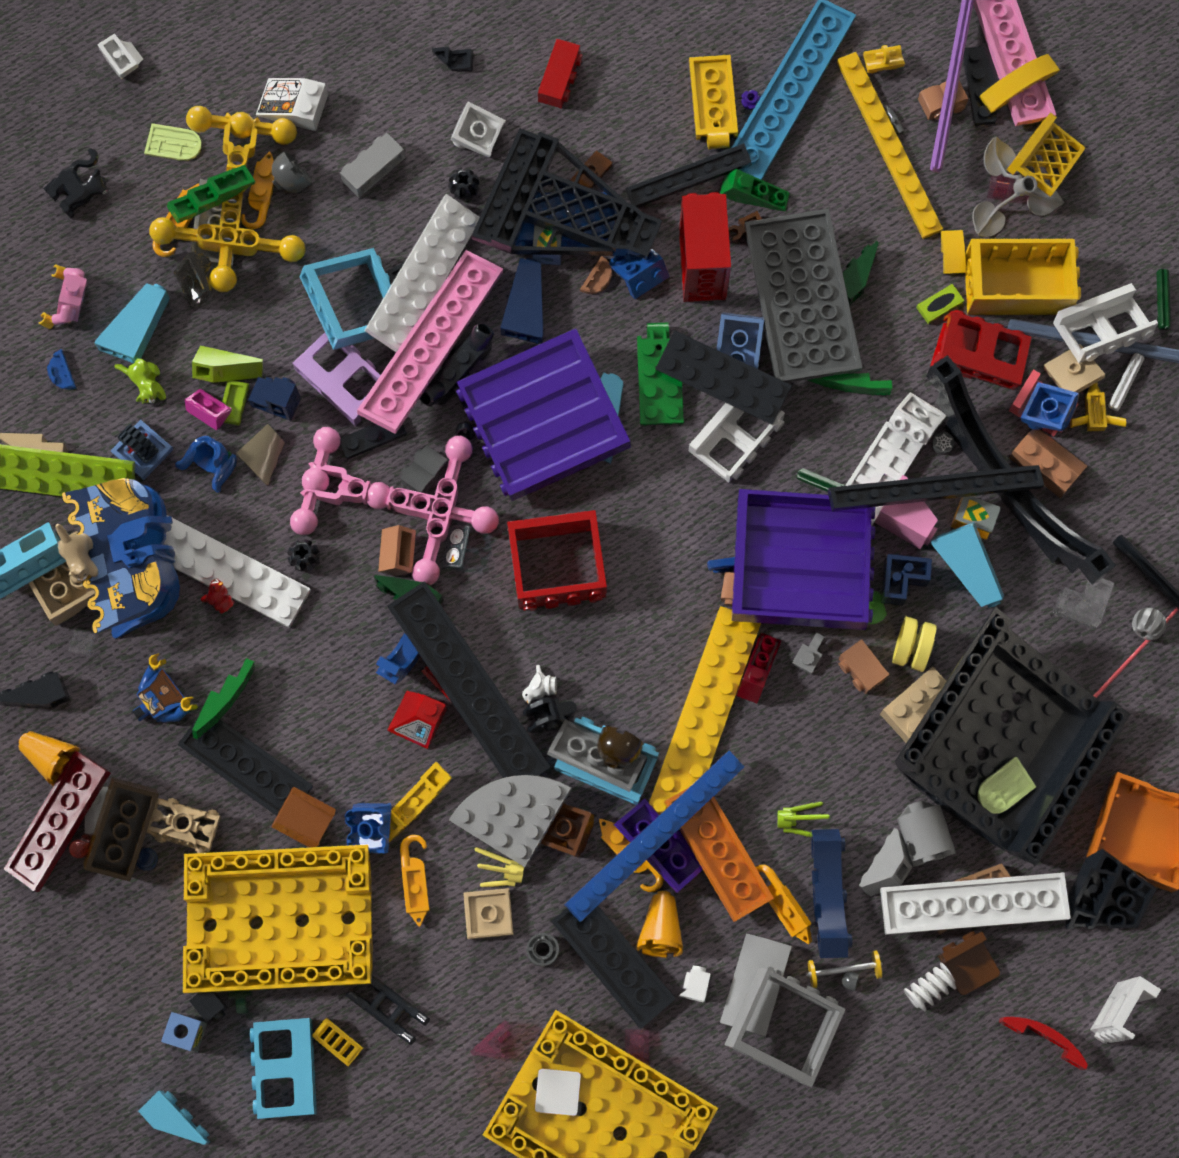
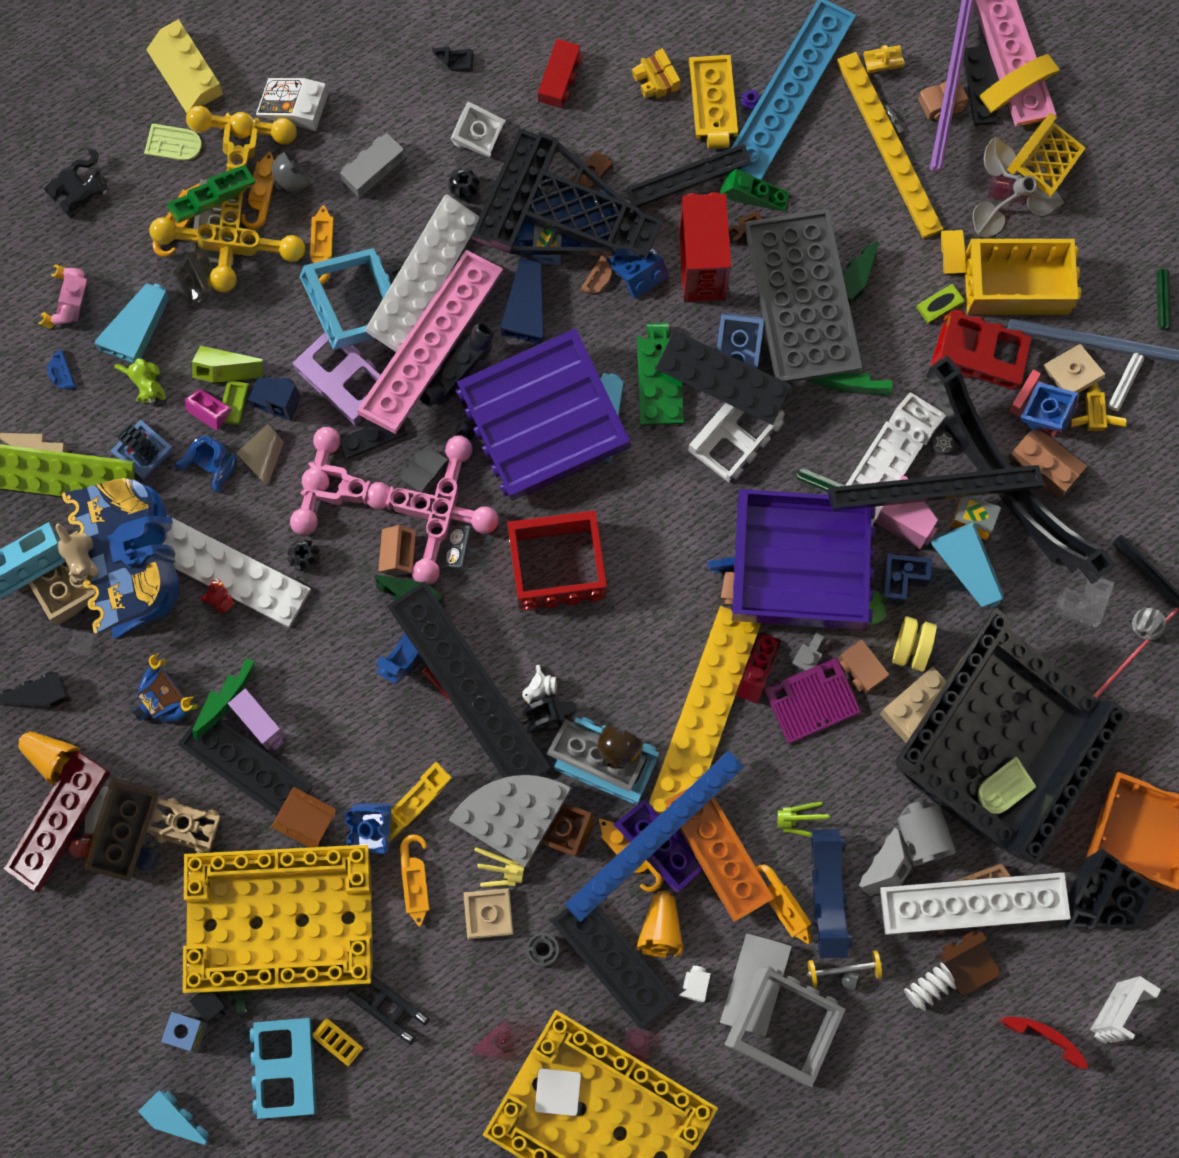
(120, 55): white slope -> none
(183, 67): none -> light yellow slope
(257, 720): none -> lavender window
(322, 239): none -> light orange plate
(417, 718): red slope -> none
(659, 73): none -> yellow hips
(812, 701): none -> magenta window
(1096, 314): white window -> none

